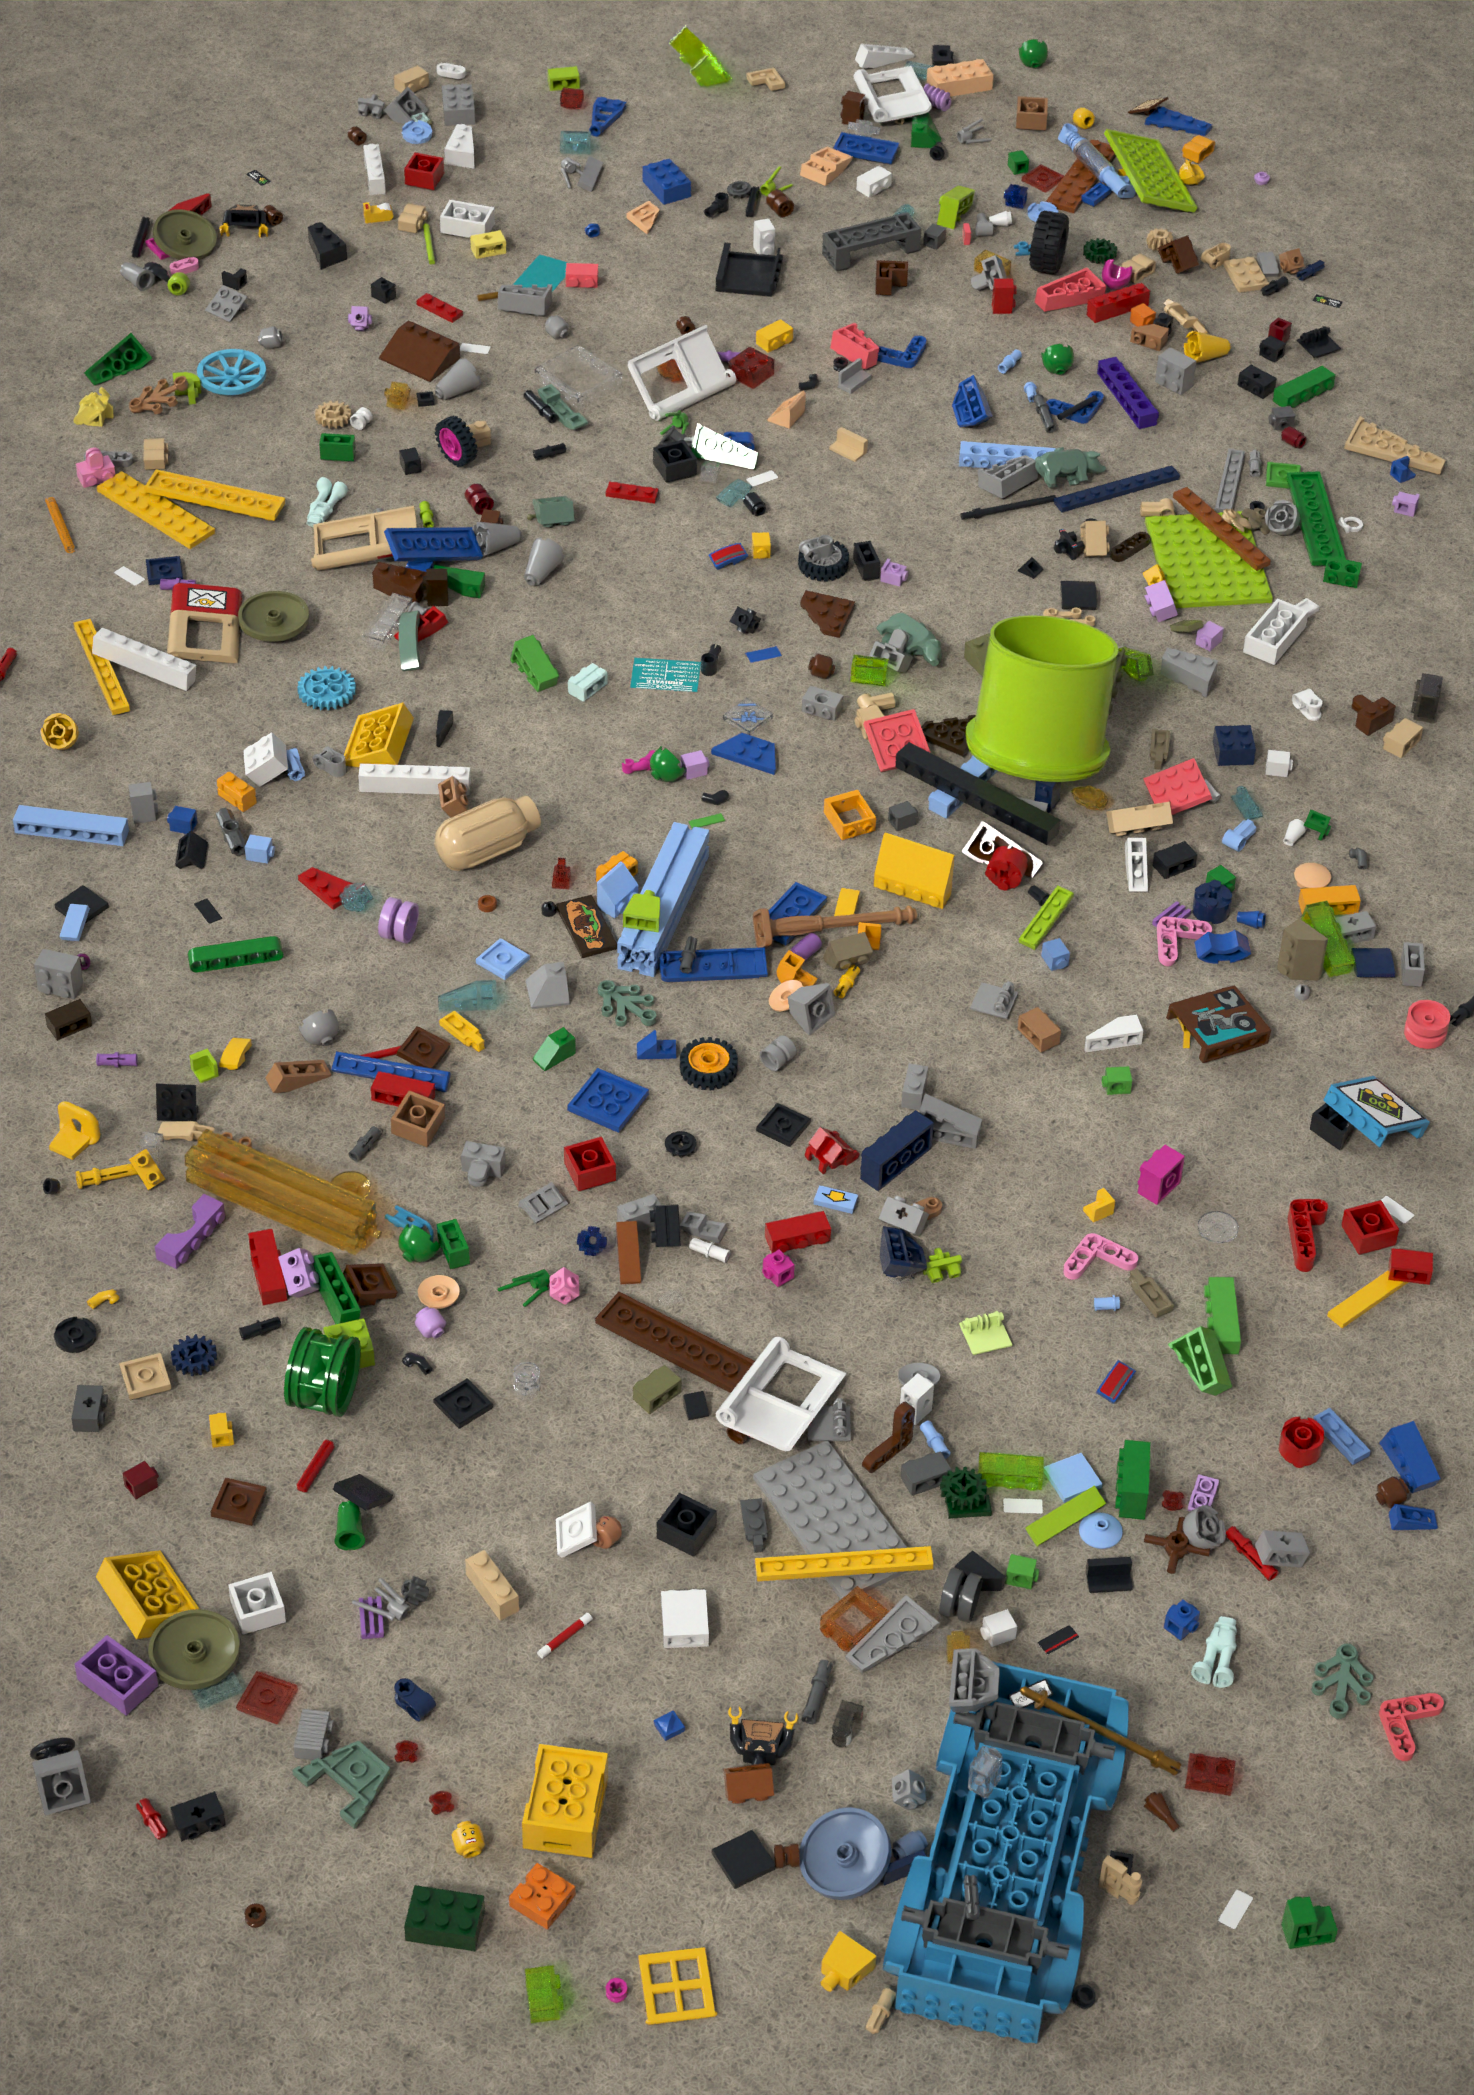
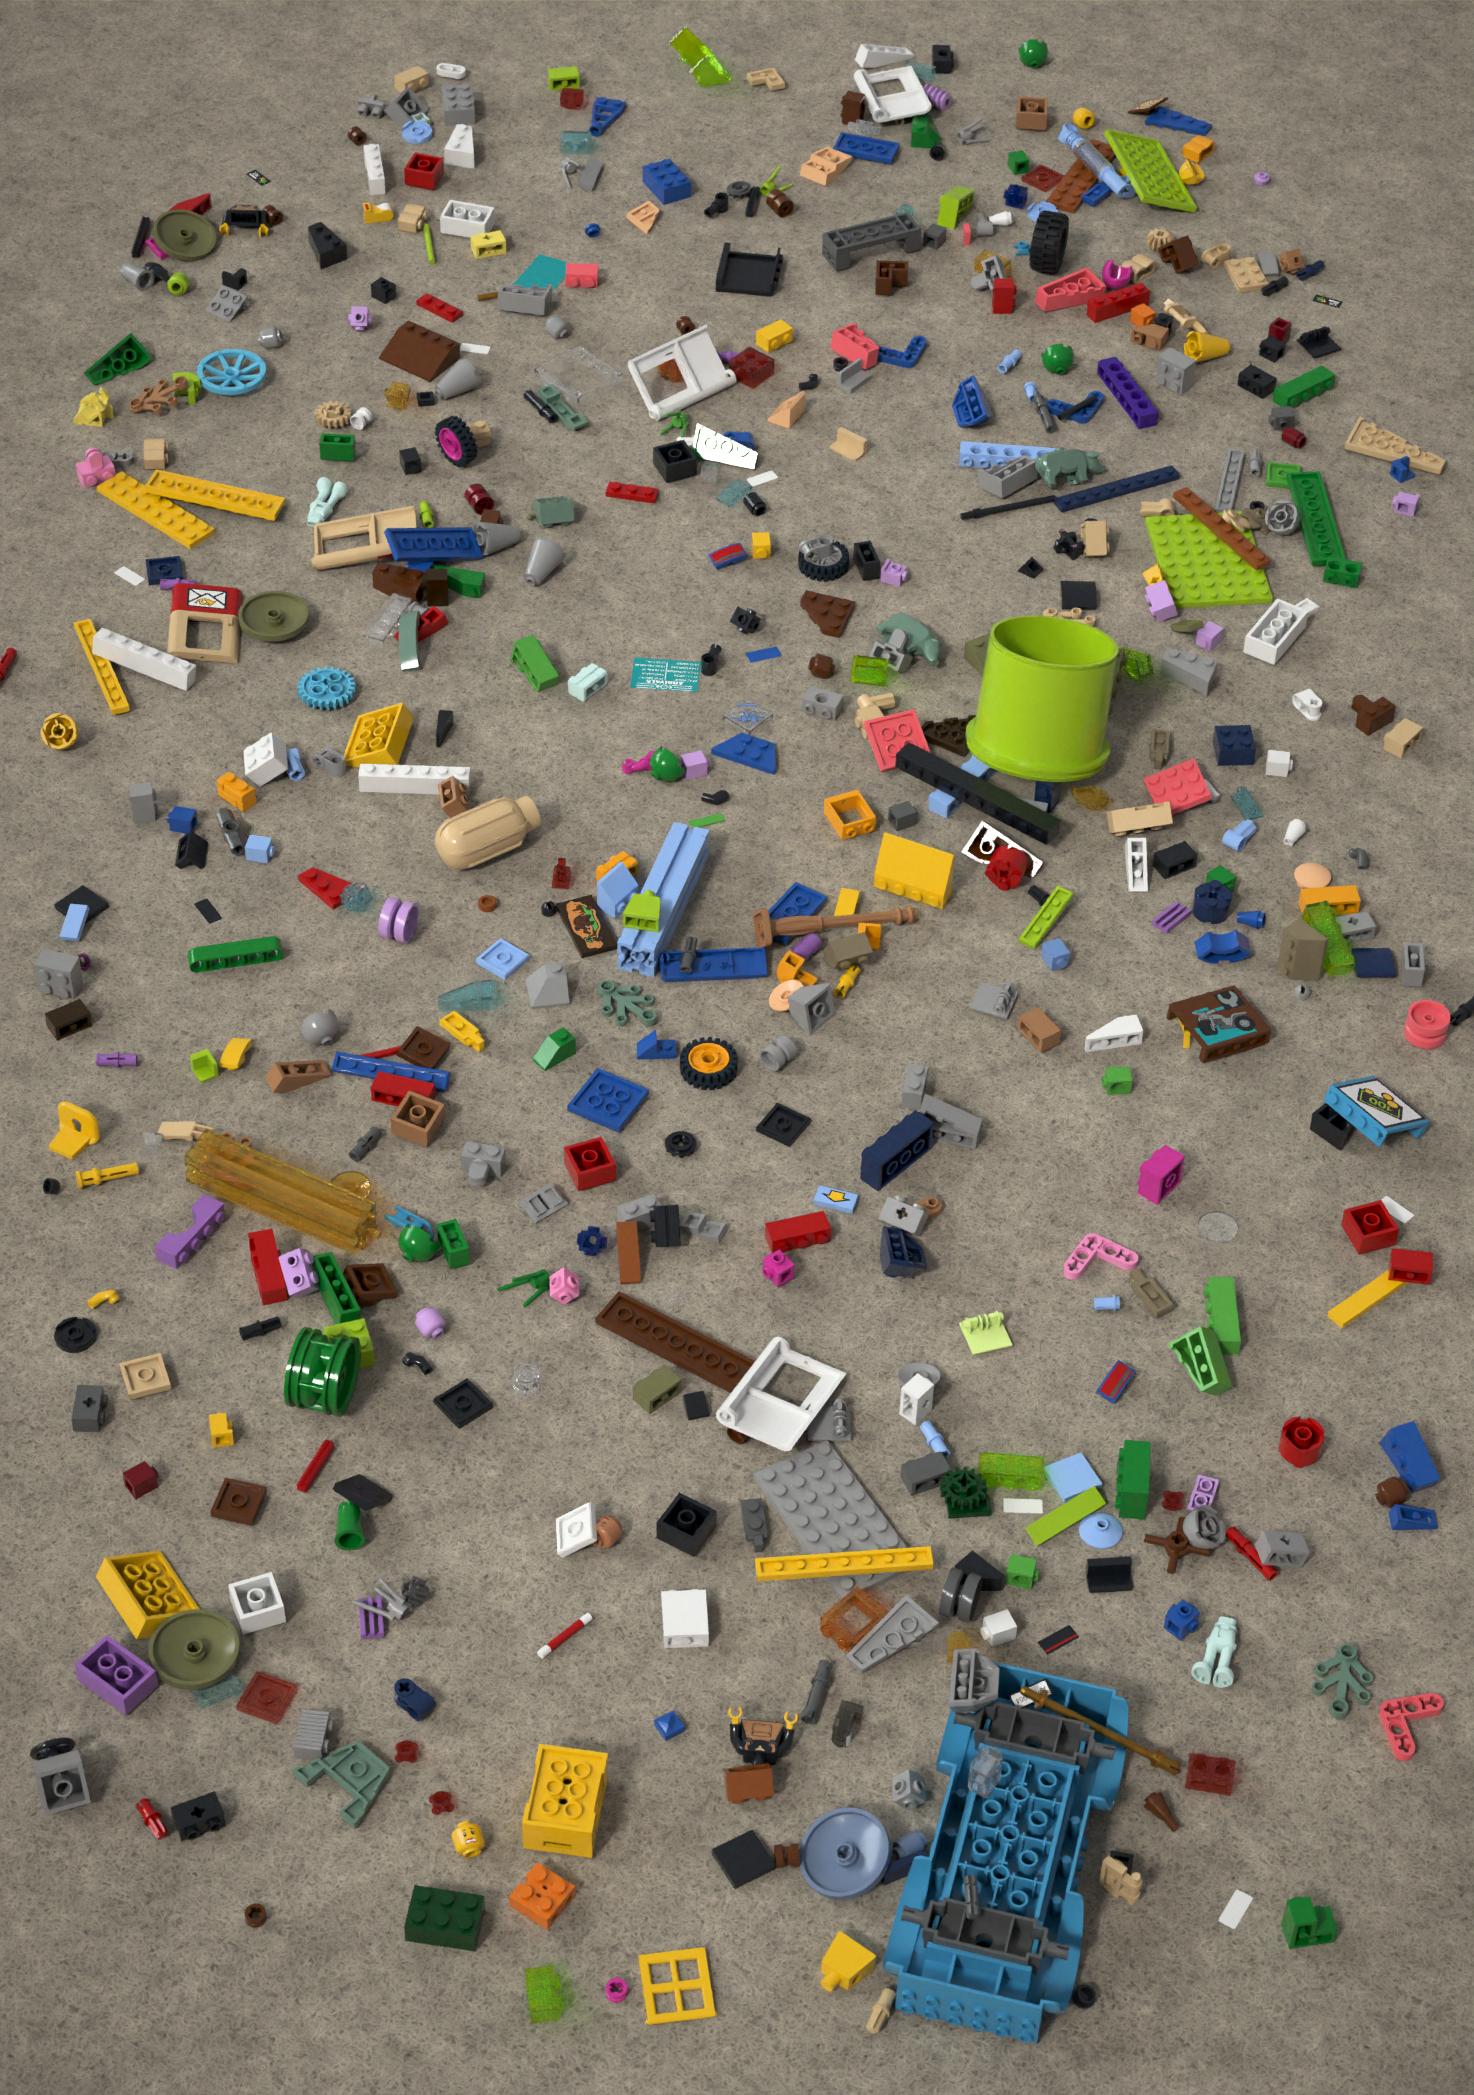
(60, 528): light orange piece -> none
(71, 825): light blue brick -> none
(147, 1169): yellow hips -> none
(176, 1102): black hinge -> none
(185, 265): bright pink beam -> none
(194, 1355): dark blue gear -> none
(438, 1285): light nougat dish -> none
(492, 1585): tan brick -> none
(549, 451): black axle -> none
(671, 435): dark grey piece -> none
(709, 1249): white axle -> none
(764, 237): white brick -> none
(830, 1150): red piece -> none
(874, 181): white brick -> none
(901, 1437): reddish brown beam -> none
(942, 1262): lime hips -> none
(961, 77): light nougat brick -> none
(1099, 250): dark green gear -> none
(1101, 1207): yellow panel -> none
(1122, 552): dark brown beam -> none
(1173, 932): bright pink beam -> none
(1301, 1218): red beam -> none
(1318, 822): green bracket -> none
(1342, 522): white piece -> none
(1342, 1436): medium blue plate -> none
(1426, 698): clear smoke wedge -> none

